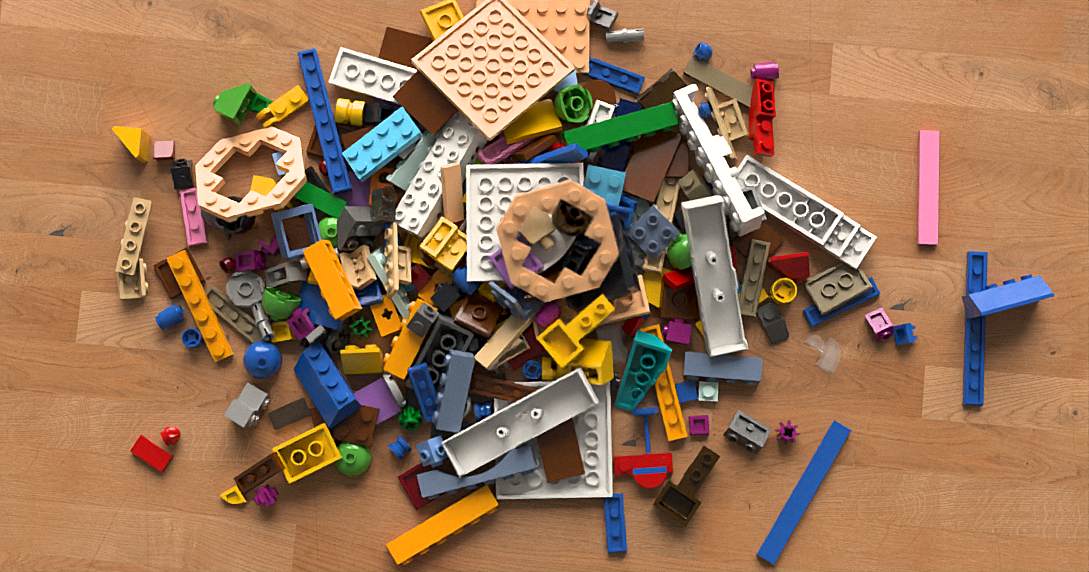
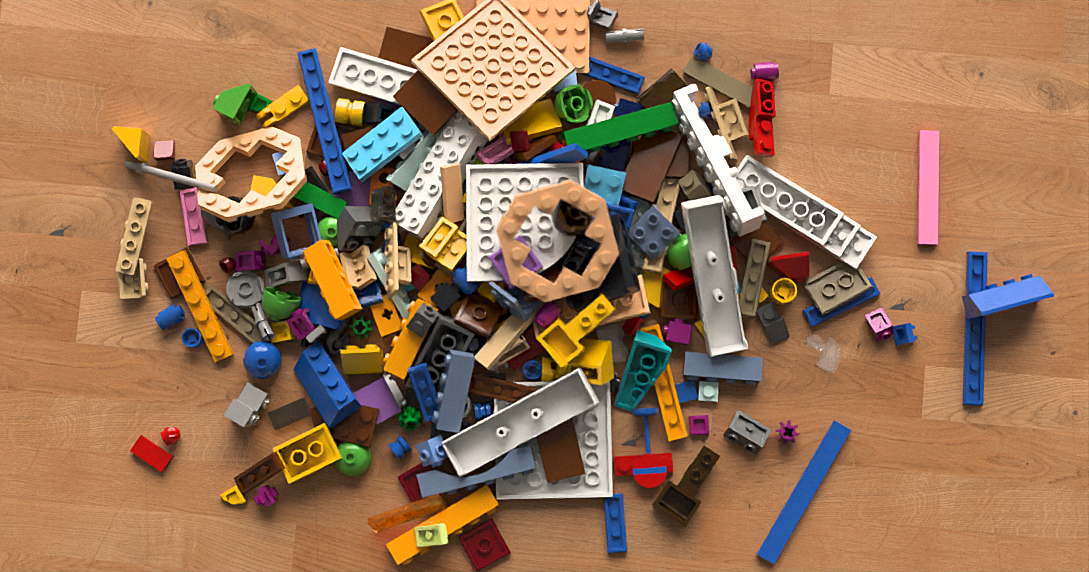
(143, 168): none -> light grey bar
(407, 513): none -> clear orange tile
(431, 535): none -> yellowish green slope
(484, 544): none -> dark red tile
(519, 140): none -> dark red slope
(538, 228): tan torso -> none

